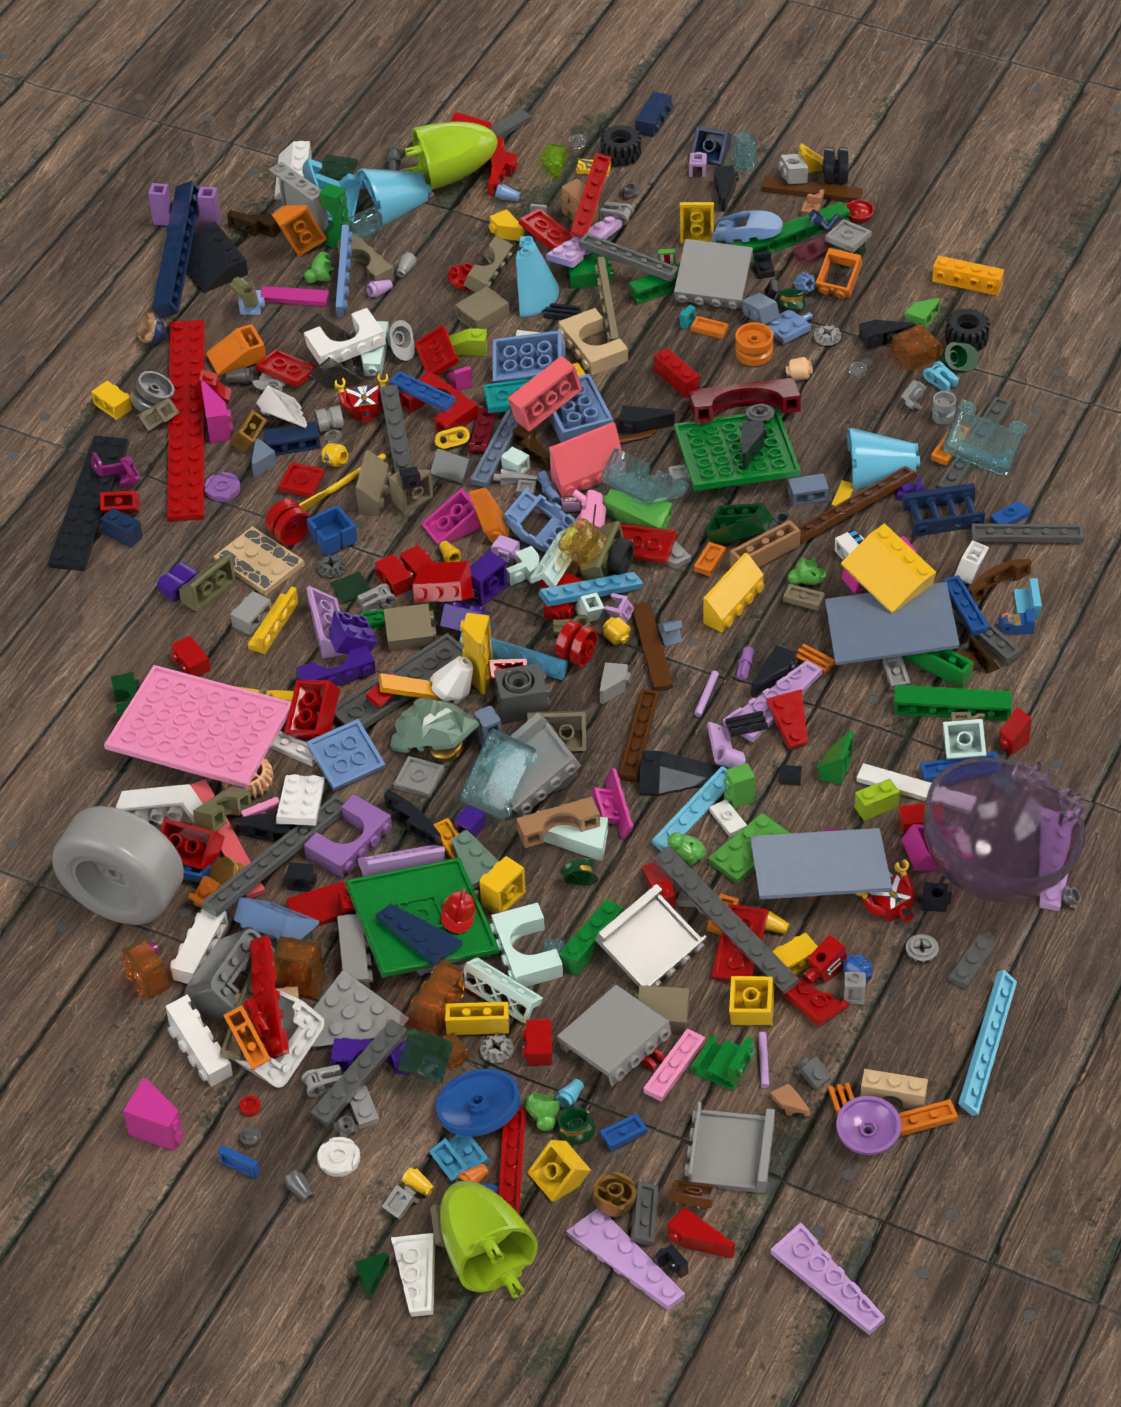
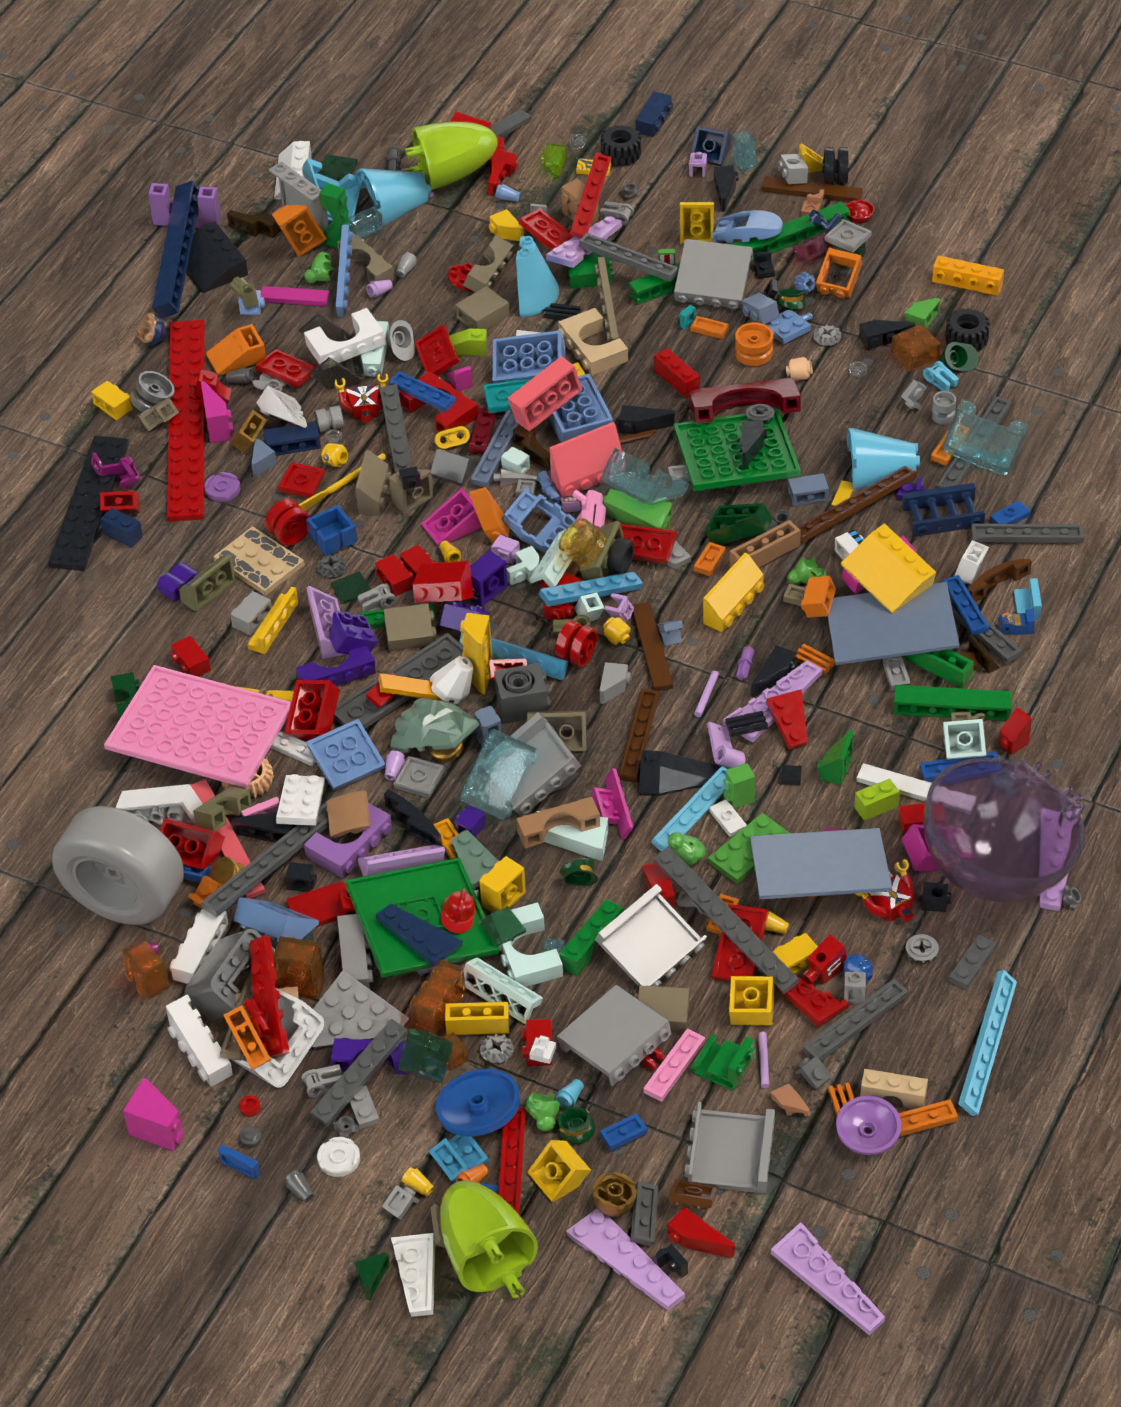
(348, 814): none -> medium nougat slope
(394, 763): none -> lavender cone
(502, 926): none -> clear green piece
(542, 1049): none -> white tile
(818, 596): none -> orange brick
(856, 1020): none -> dark grey plate

